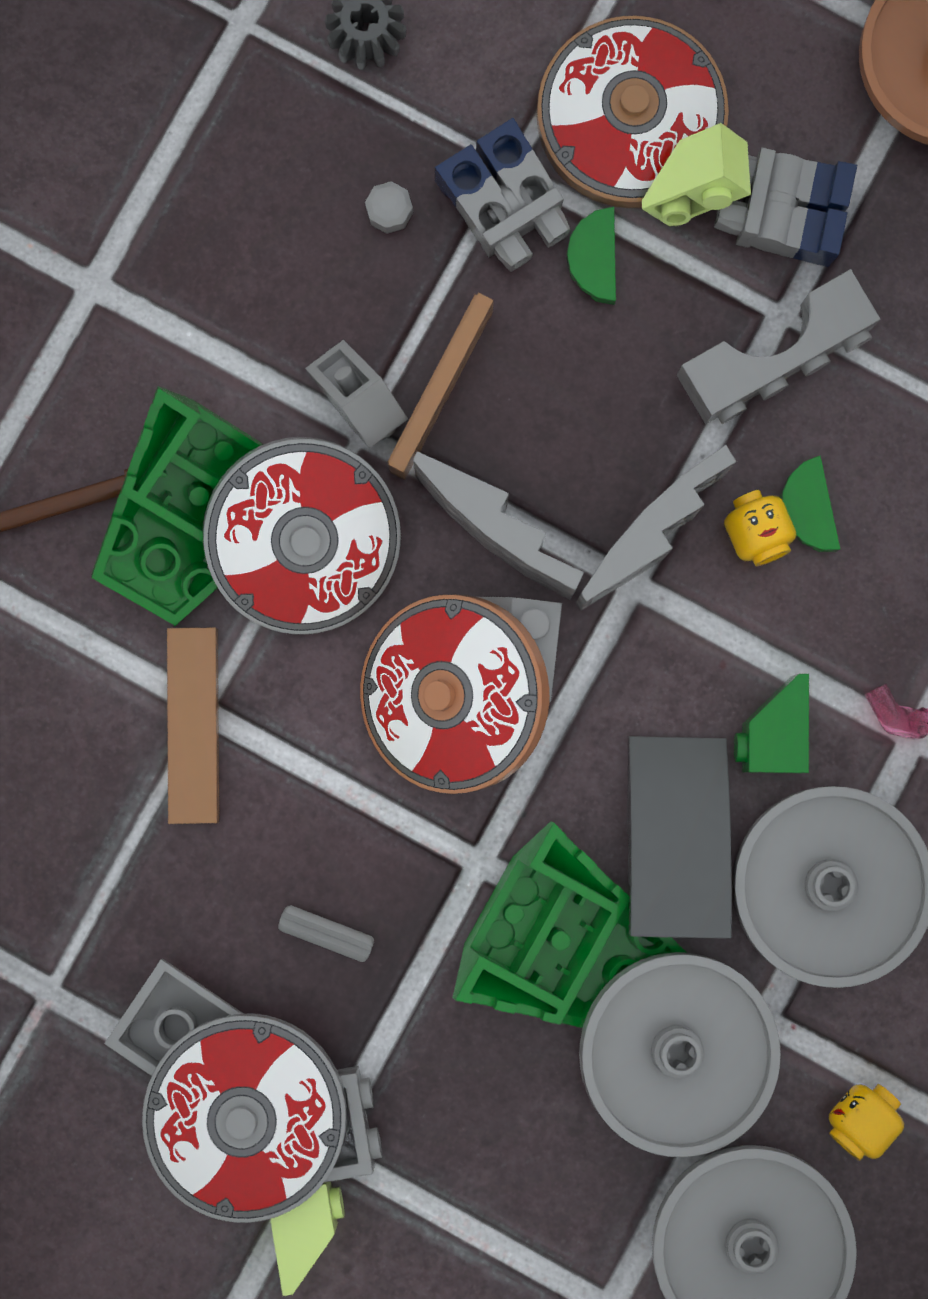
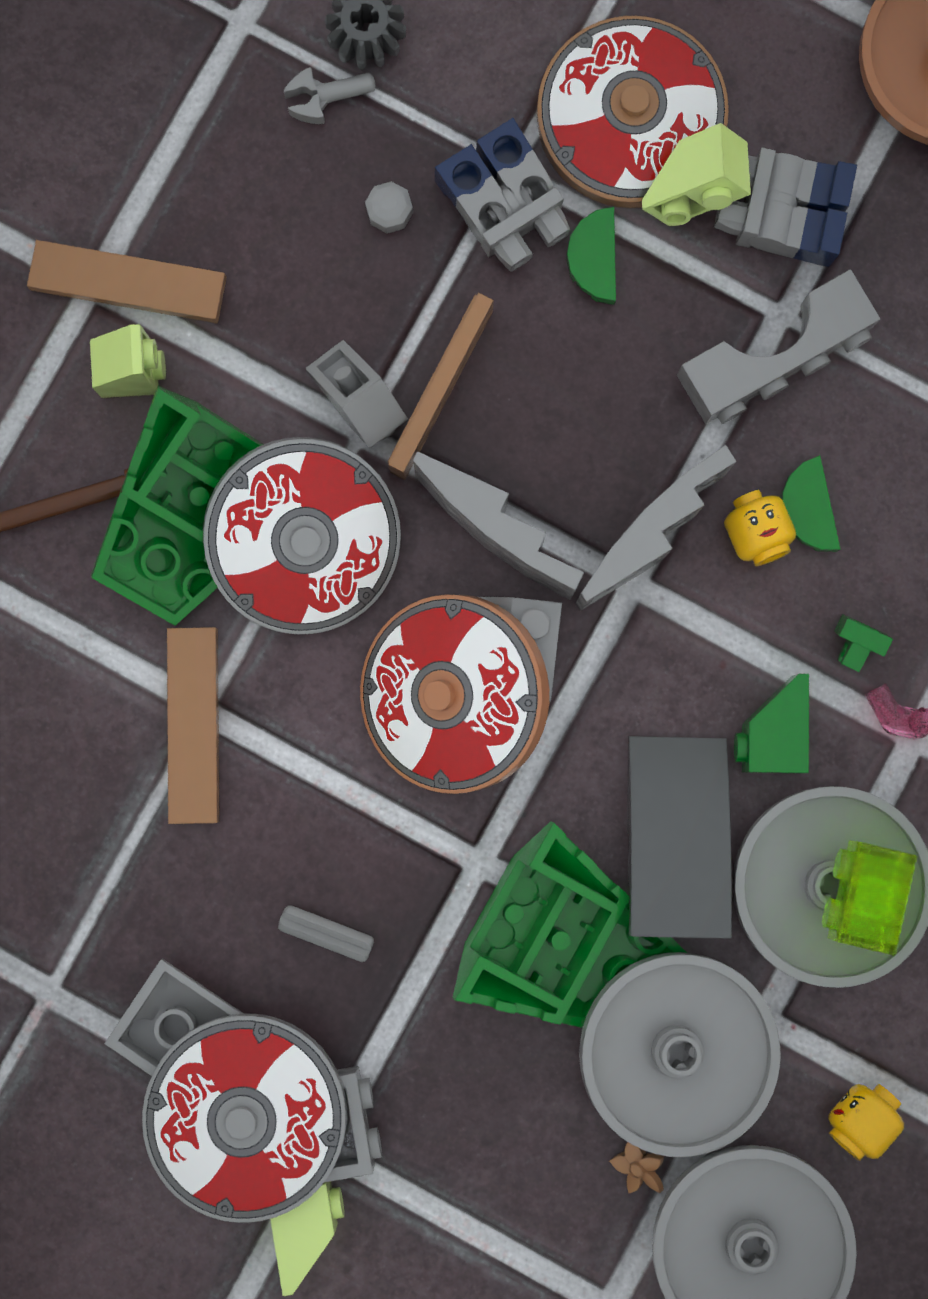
(126, 281): none -> medium nougat tile
(126, 363): none -> yellowish green slope
(324, 93): none -> light grey bar
(639, 1167): none -> medium nougat plant
(859, 642): none -> green tile
(869, 896): none -> clear neon green brick

